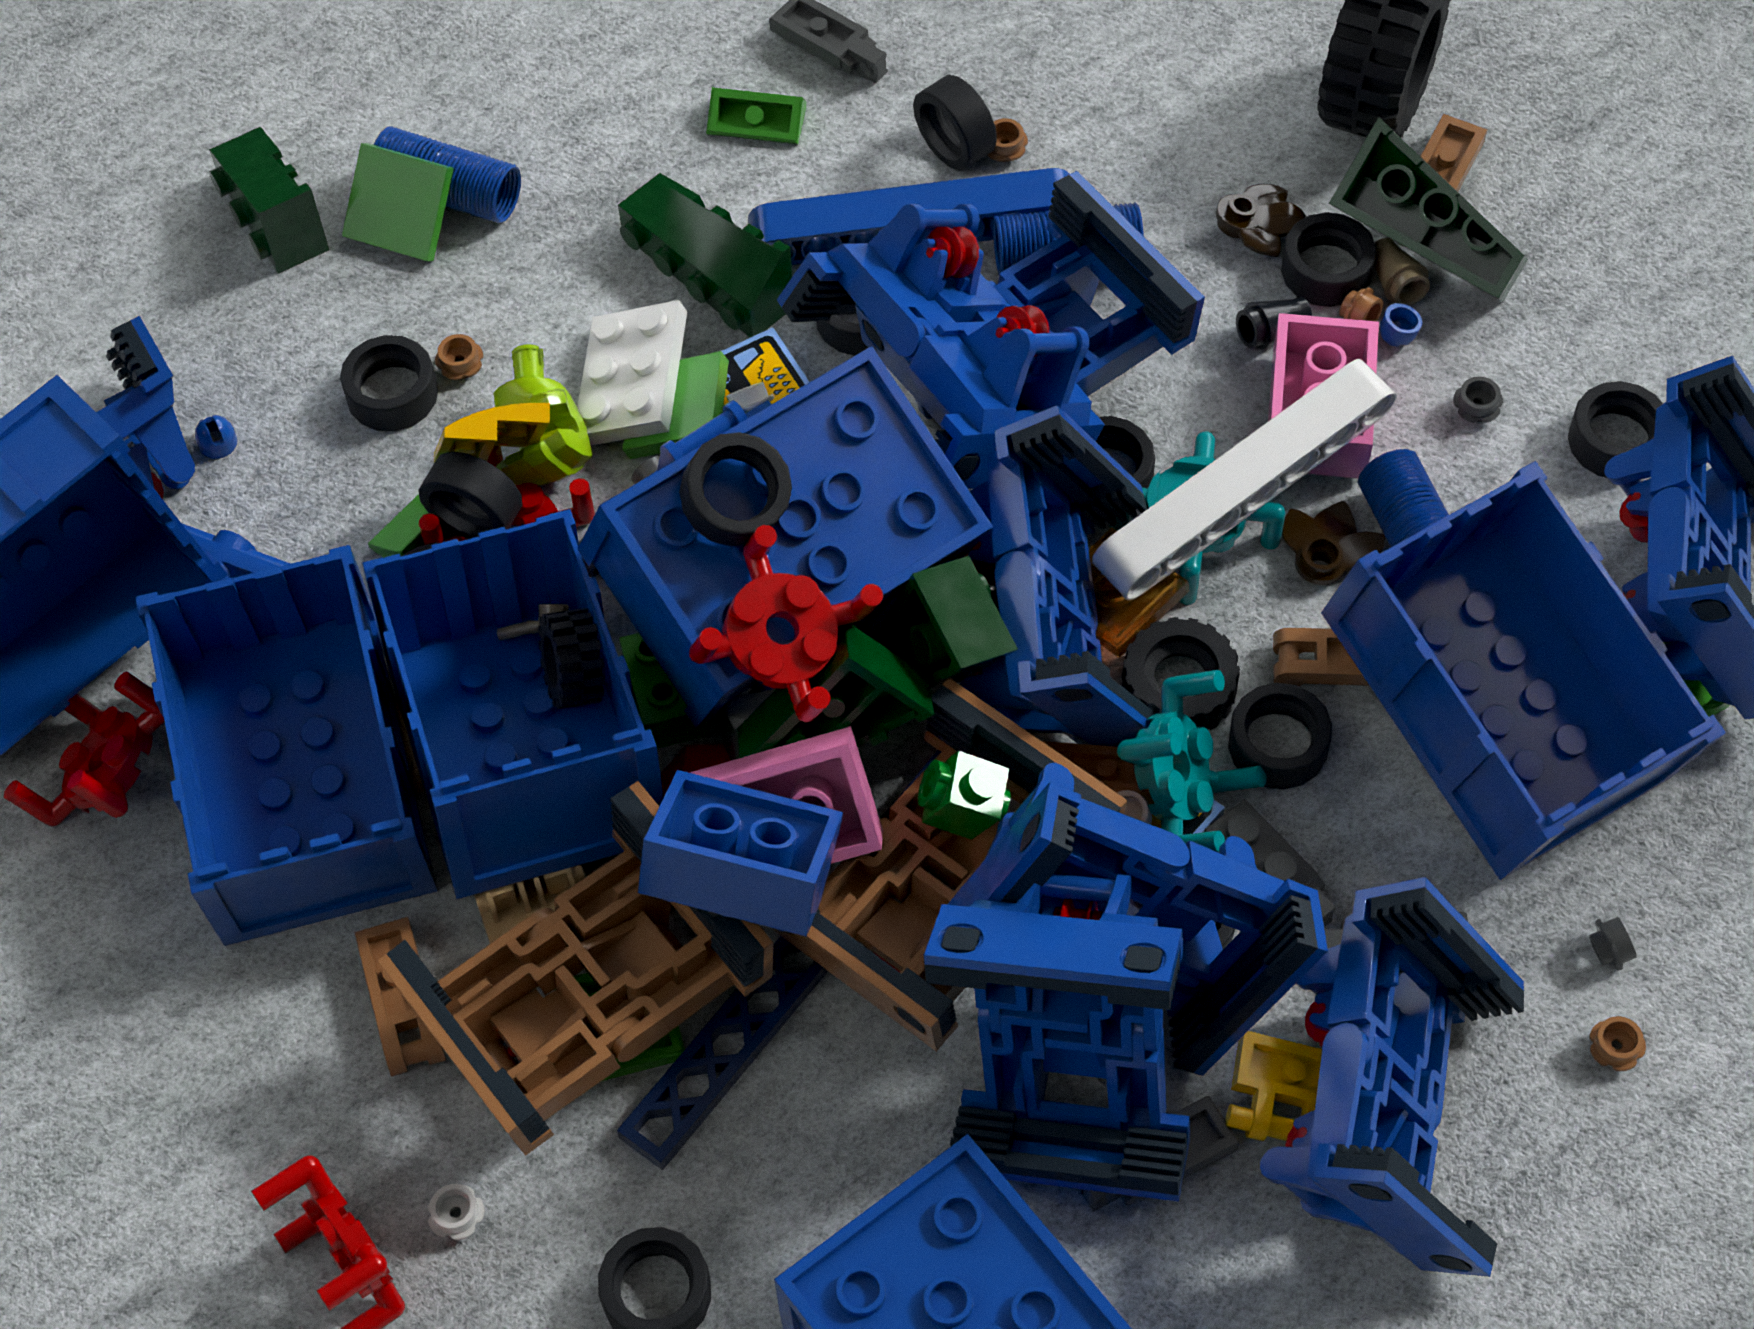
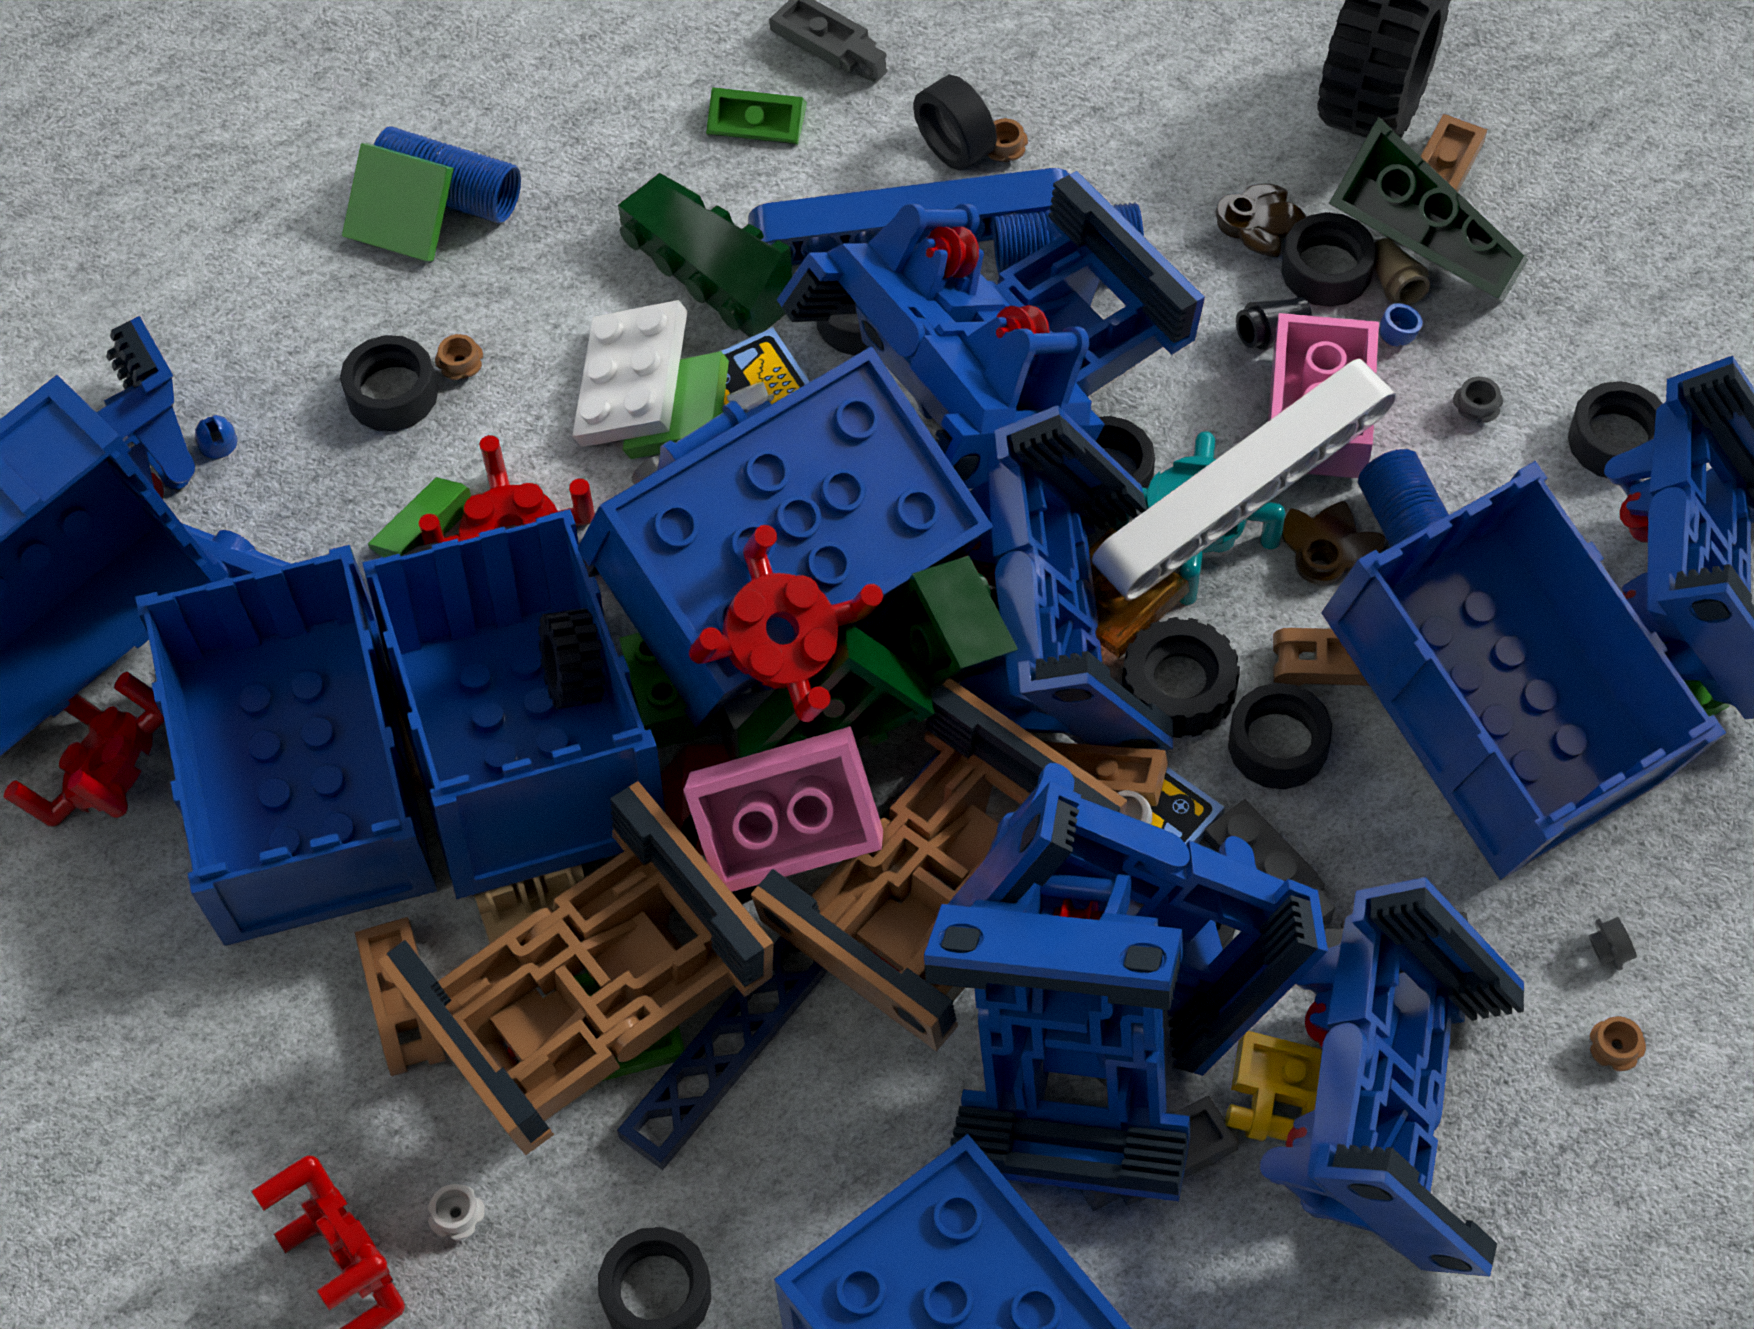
(268, 200): dark green wedge -> none
(469, 495): black tyre -> none
(499, 426): yellow slope -> none
(529, 626): dark tan hand -> none
(565, 441): lime piece -> none
(739, 852): blue slope -> none
(759, 456): black tyre -> none
(964, 794): green brick -> none
(1174, 761): teal plate -> none
(1361, 305): medium nougat plate -> none

